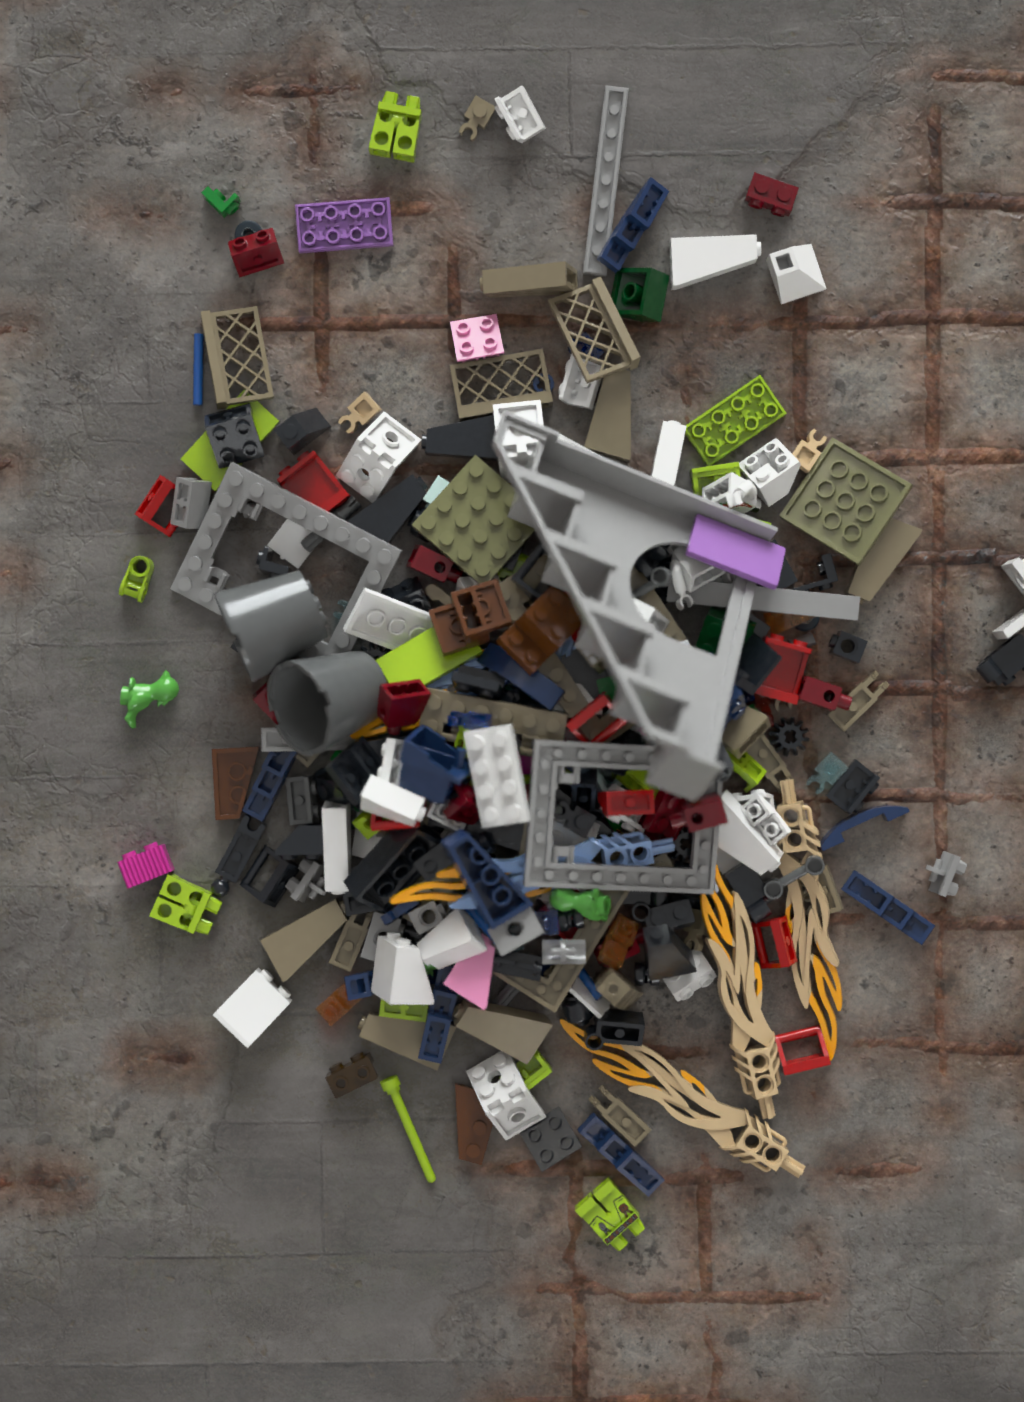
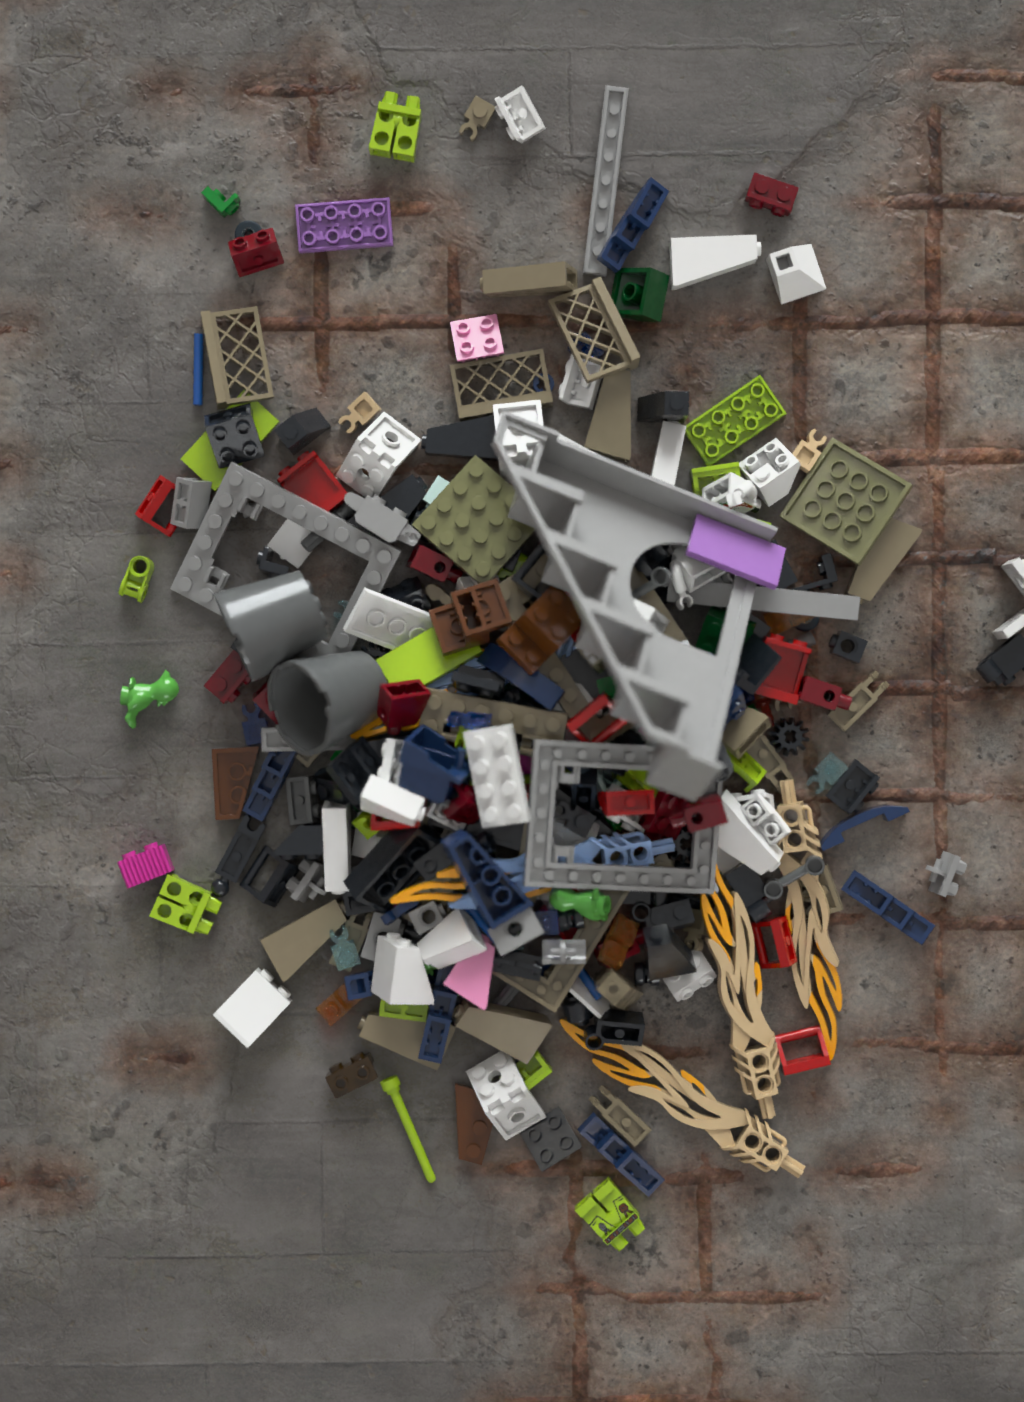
(228, 679): none -> dark red bracket
(253, 726): none -> clear blue plate
(345, 951): none -> clear light blue plate
(381, 520): none -> light grey hinge
(663, 407): none -> black slope

